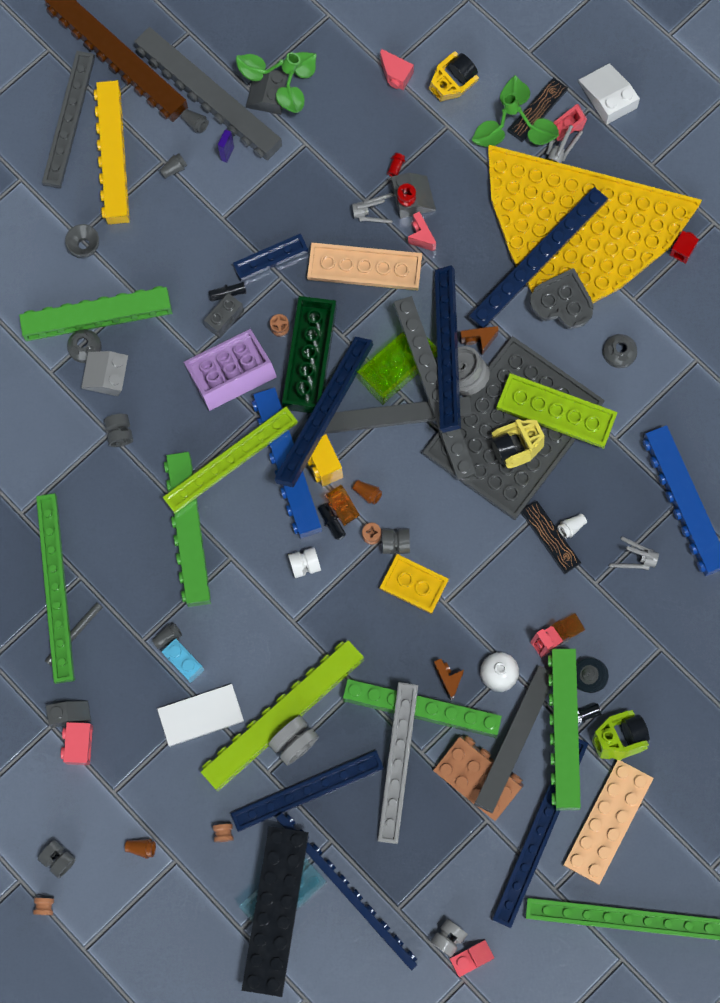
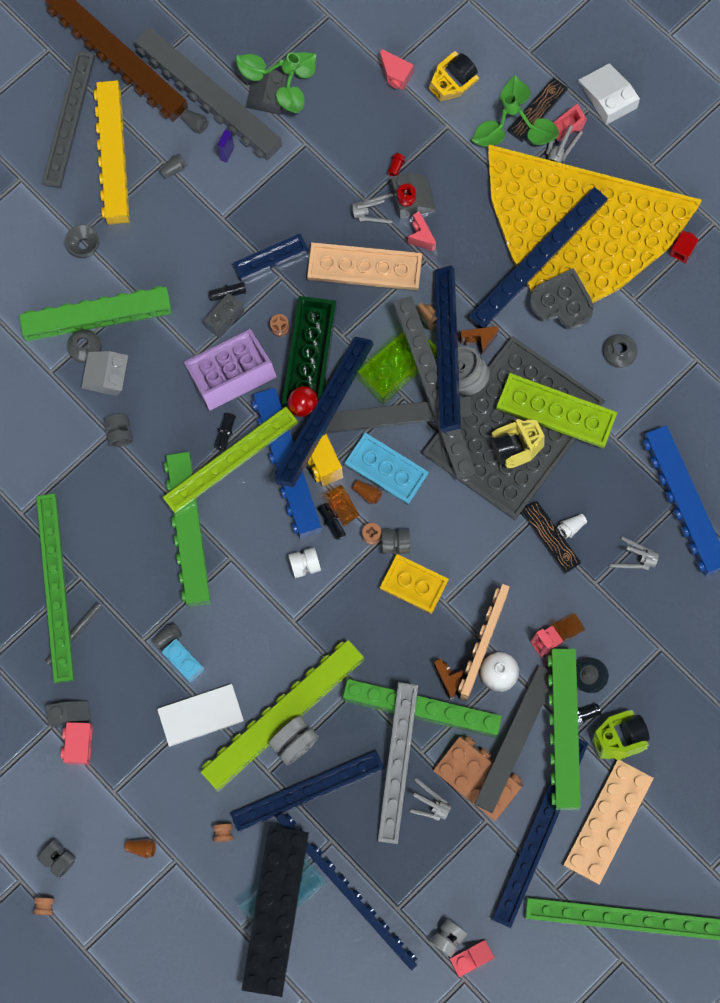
(225, 431): none -> black axle
(302, 401): none -> red hair
(386, 468): none -> medium azure plate
(426, 313): none -> medium nougat slope
(439, 808): none -> light grey plant
(480, 648): none -> light nougat plate

